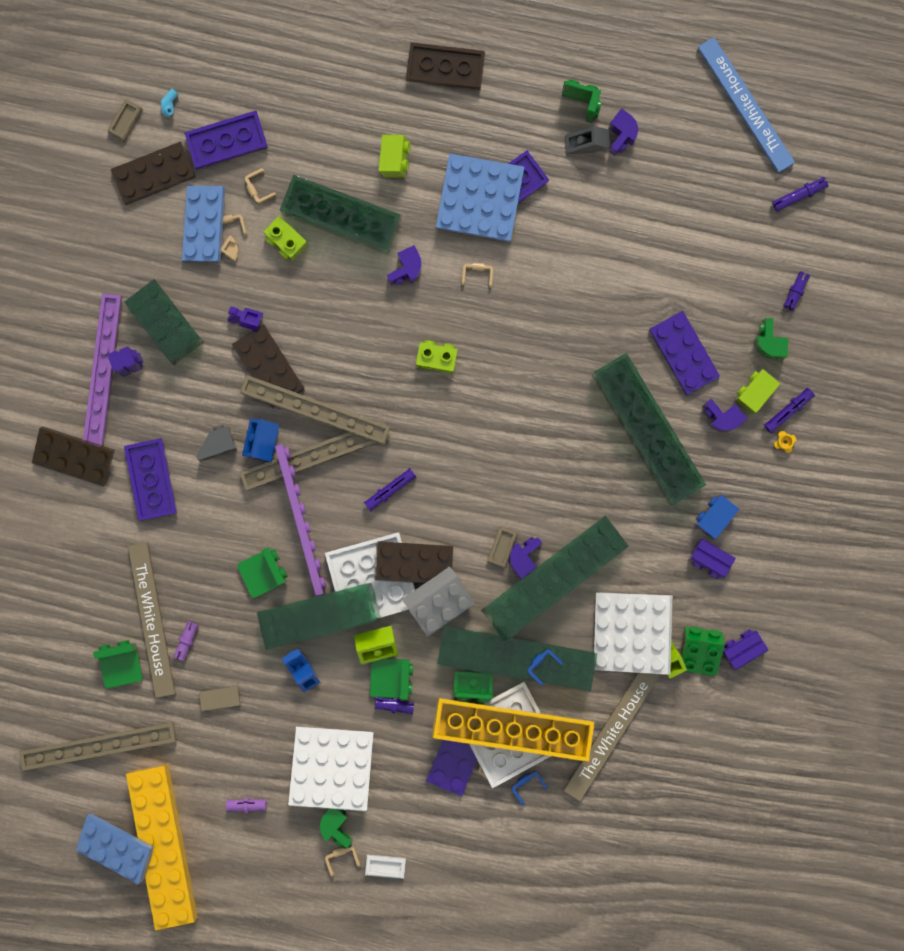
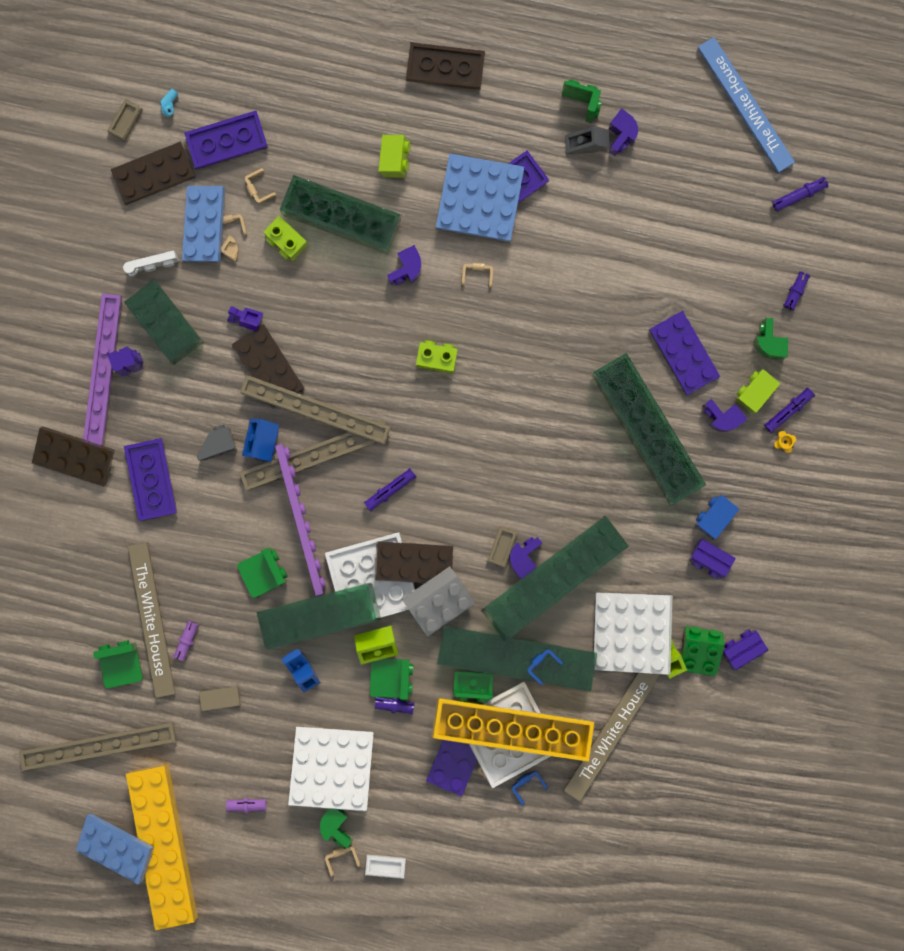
(150, 263): none -> white plate

